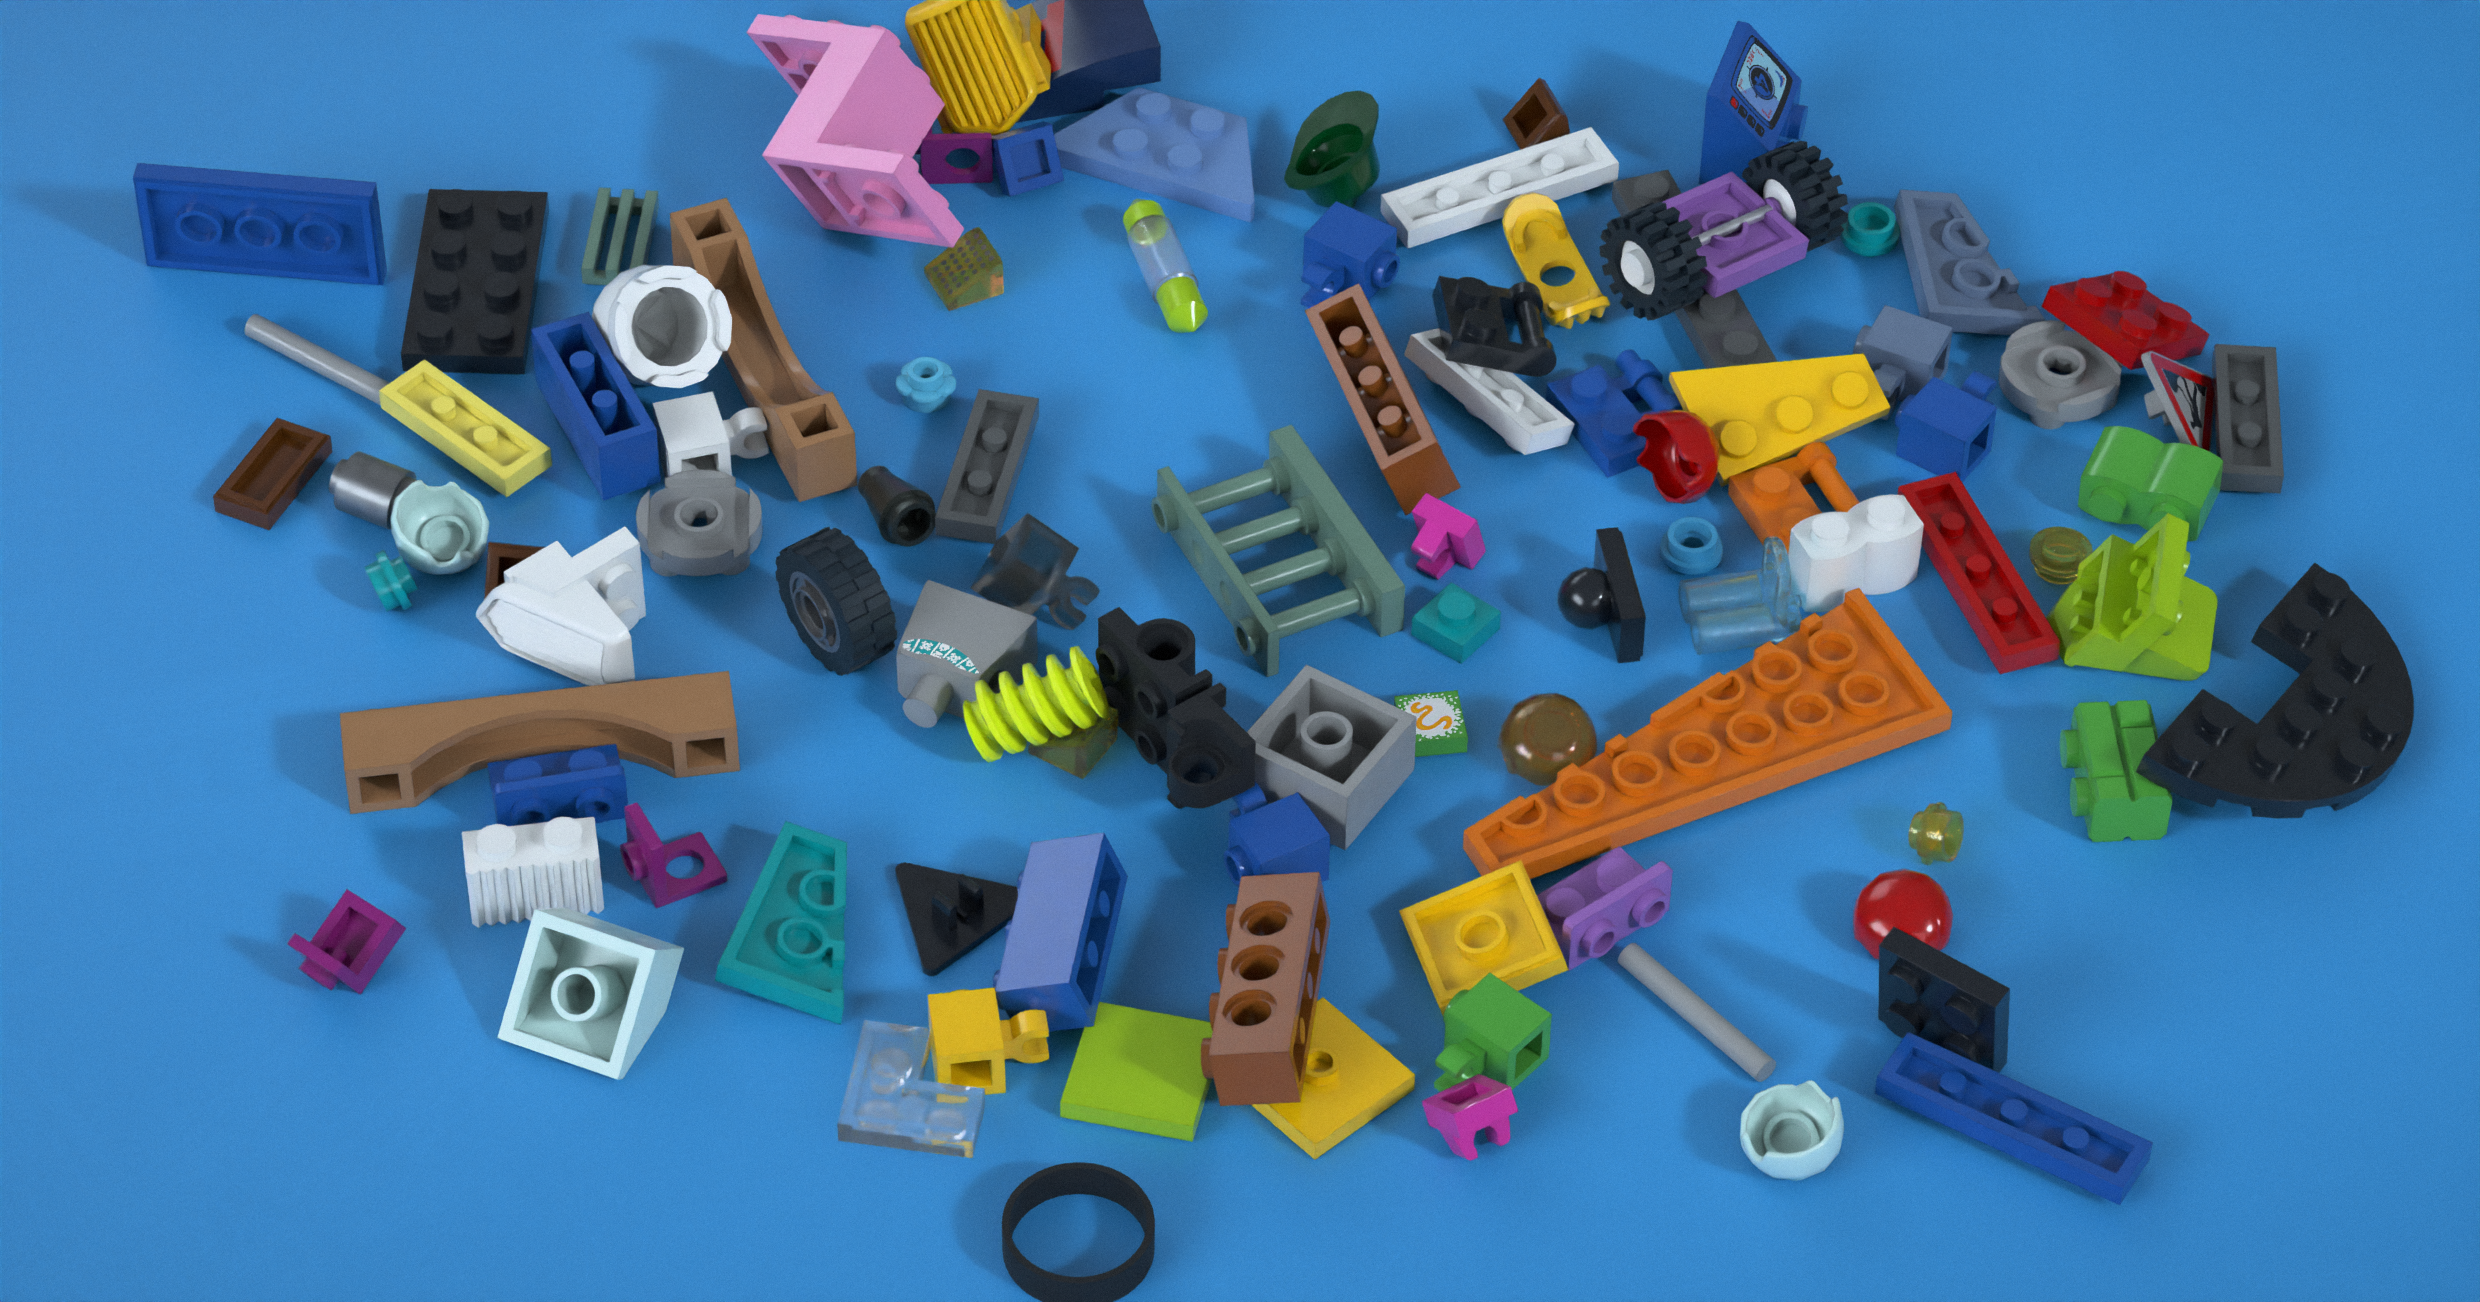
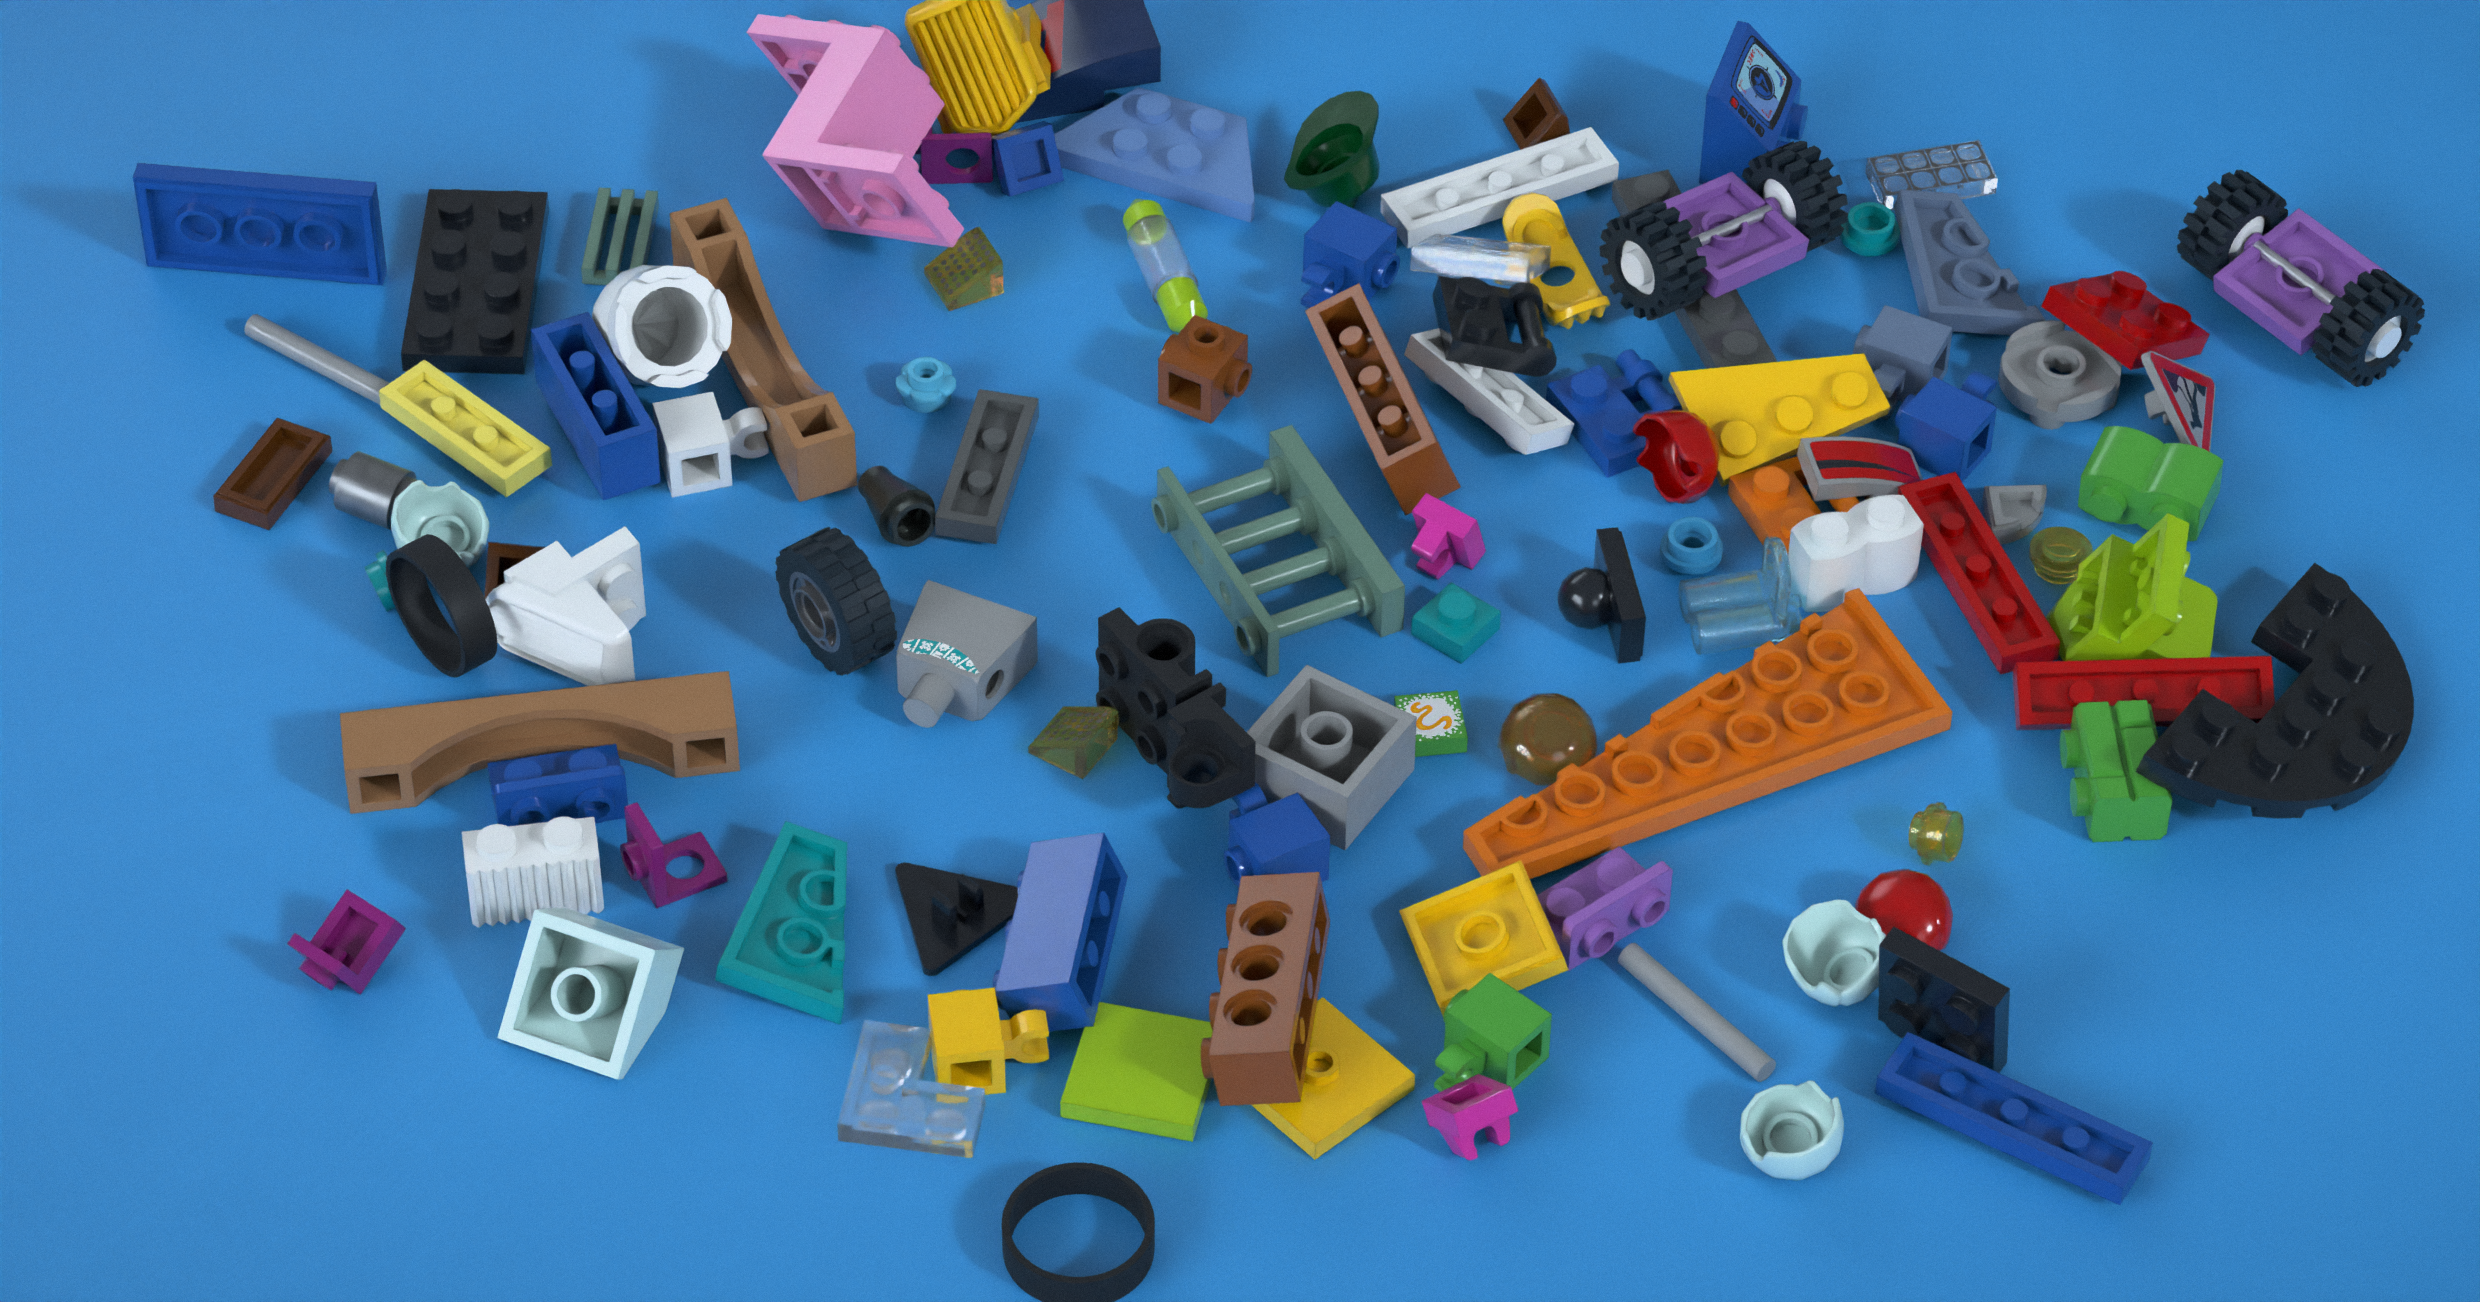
(461, 596): none -> black tyre
(721, 546): light grey plate -> none
(1030, 570): clear smoke brick -> none
(1036, 706): neon yellow piece -> none
(1203, 369): none -> dark orange brick
(1480, 258): none -> clear plate
(1834, 953): none -> light aqua hair
(1855, 467): none -> slope
(1946, 169): none -> clear tile
(2013, 510): none -> light grey tile
(2051, 689): none -> red plate
(2247, 418): dark grey plate -> none
(2299, 279): none -> plate

